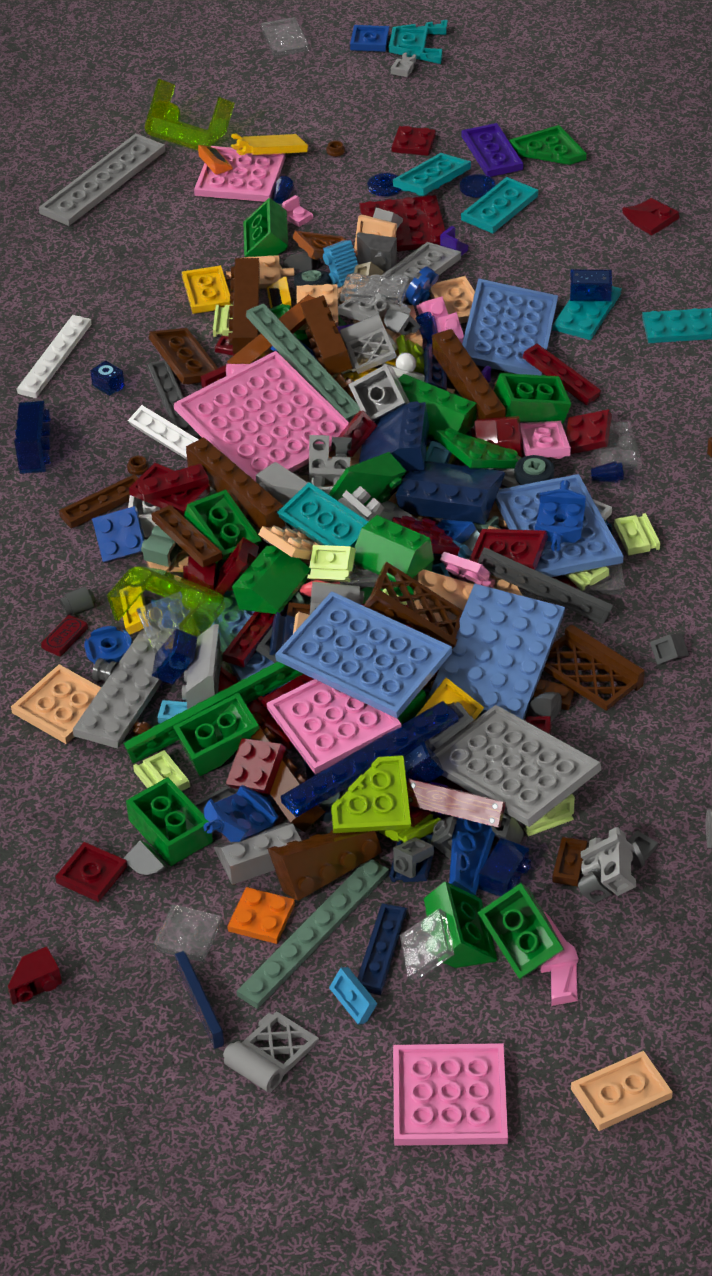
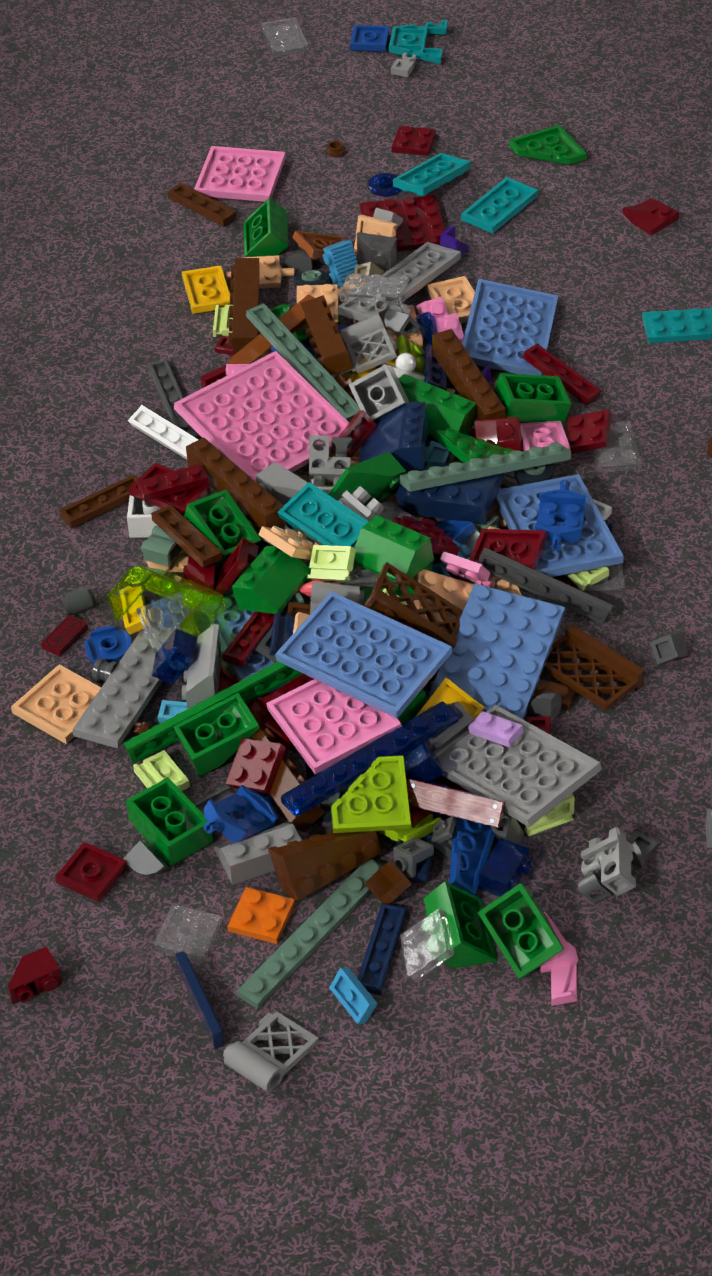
(32, 437): clear blue wedge -> none
(54, 356): white plate -> none
(102, 179): light grey plate -> none
(107, 378): clear blue brick -> none
(119, 534): blue plate -> none
(137, 465): reddish brown plate -> none
(165, 124): clear neon green windscreen -> none
(182, 354): reddish brown plate -> none
(202, 204): none -> reddish brown plate
(214, 159): orange slope -> none
(269, 144): yellow tile -> none
(279, 293): yellow slope -> none
(283, 188): clear blue cone -> none
(295, 213): bright pink bracket -> none
(387, 883): none -> reddish brown panel
(419, 288): blue plate -> none
(449, 1094): bright pink plate -> none
(476, 185): clear blue wheel -> none
(485, 467): none -> sand green plate
(492, 150): dark purple plate -> none
(496, 729): none -> lavender plate
(569, 861): reddish brown plate -> none
(584, 317): teal plate -> none
(590, 285): clear blue brick -> none
(608, 472): clear blue cone -> none
(621, 1090): light nougat plate -> none
(636, 534): yellowish green plate -> none

